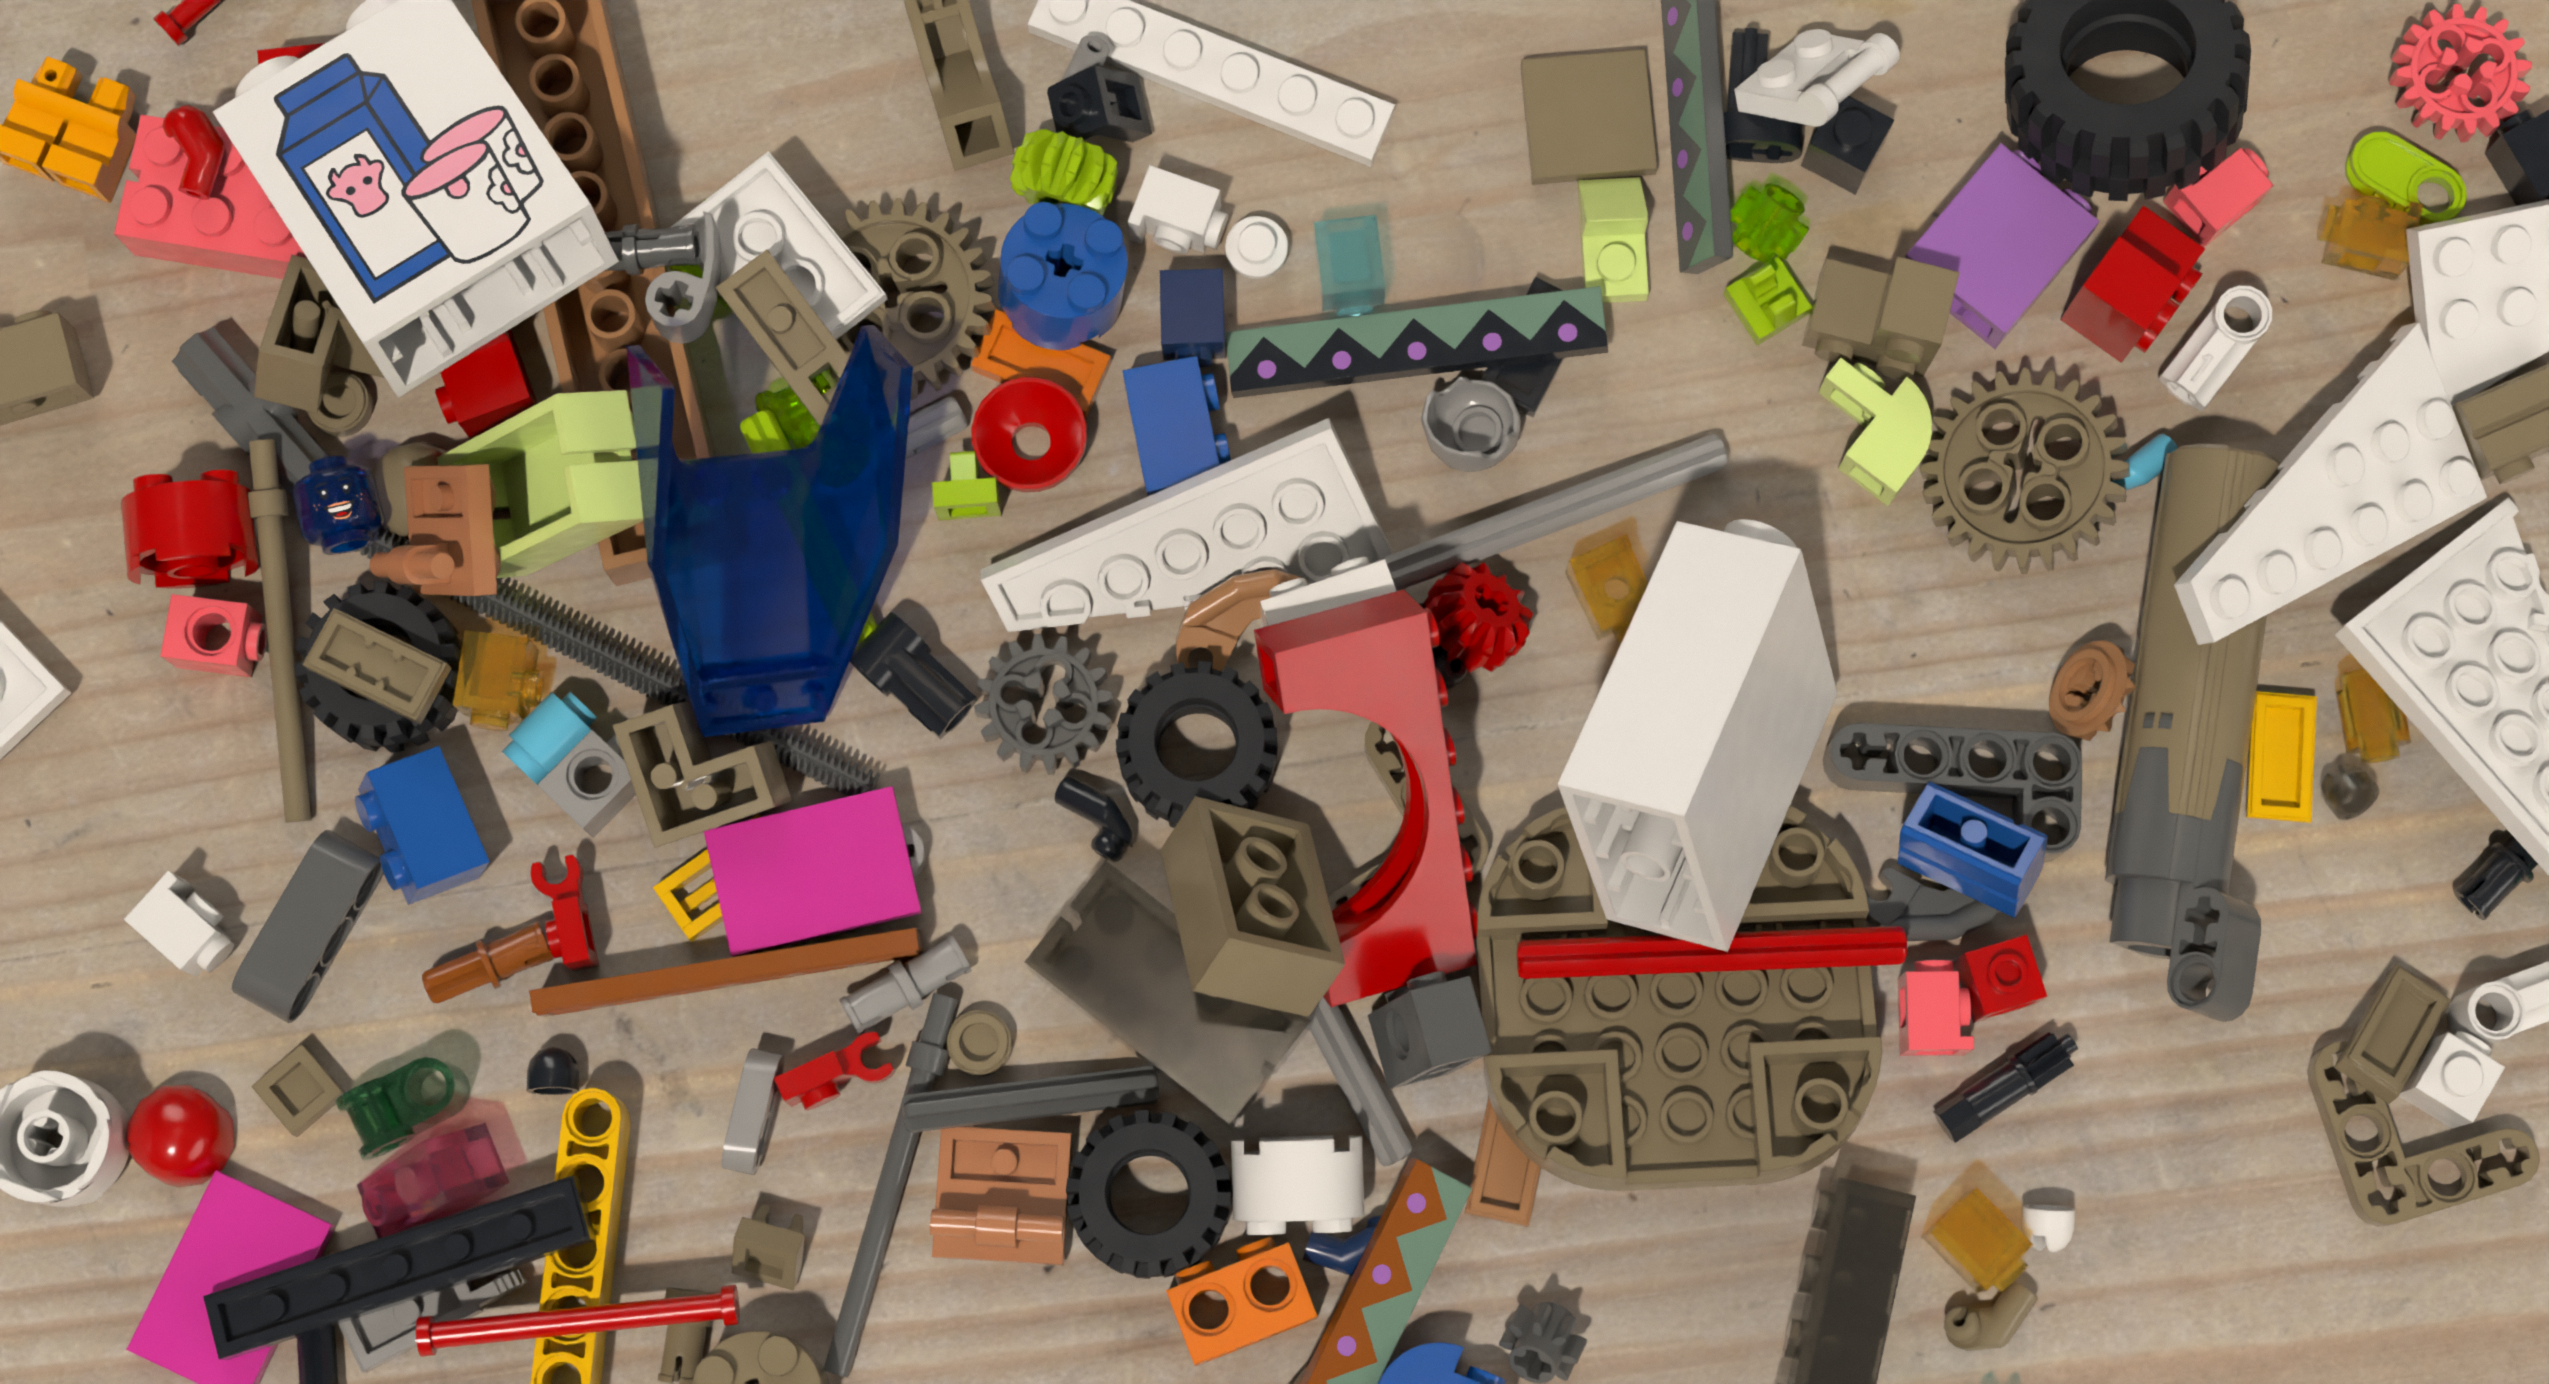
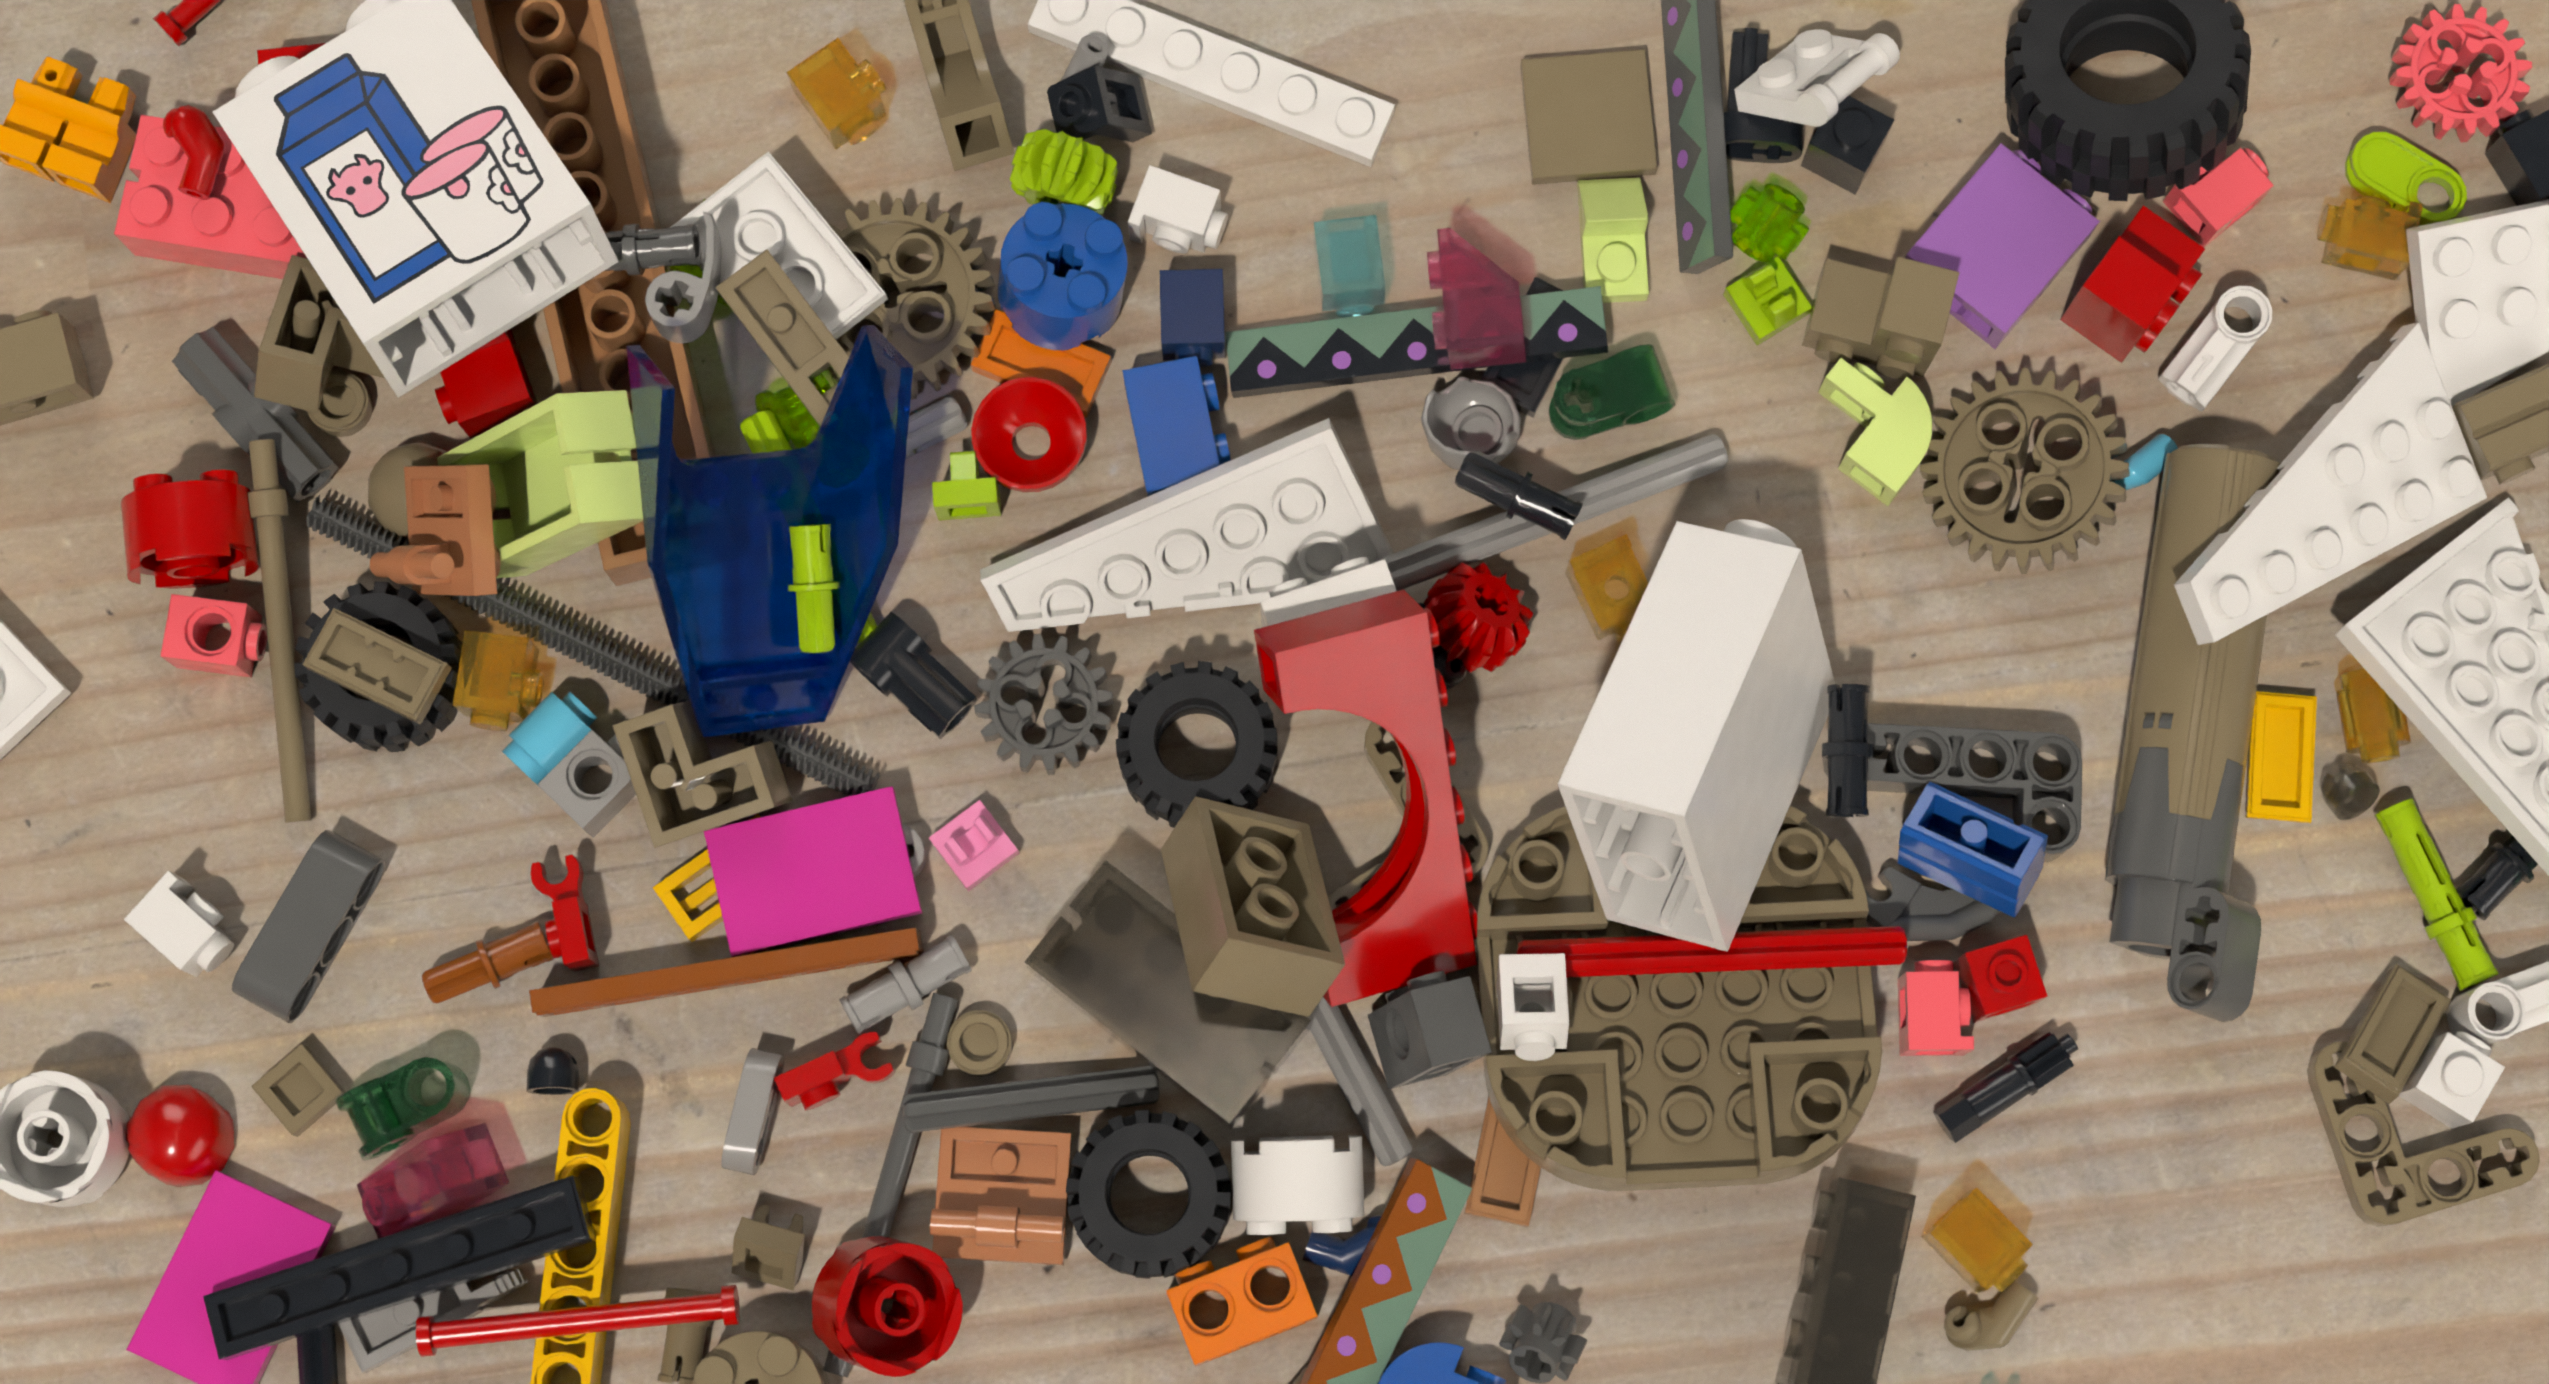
(338, 506): clear blue head -> none
(421, 826): blue brick -> none
(813, 586): none -> lime axle
(839, 94): none -> clear yellow brick
(850, 1299): none -> red brick
(974, 845): none -> bright pink tile
(1102, 811): black arm -> none
(1224, 614): medium nougat piece -> none
(1256, 247): white plate -> none
(1480, 306): none -> clear pink slope
(1517, 494): none -> black axle
(1532, 1004): none -> white brick
(1621, 392): none -> clear green piece
(1847, 750): none -> black pin
(2048, 1226): white hinge -> none
(2080, 676): medium nougat gear -> none
(2441, 905): none -> lime pin

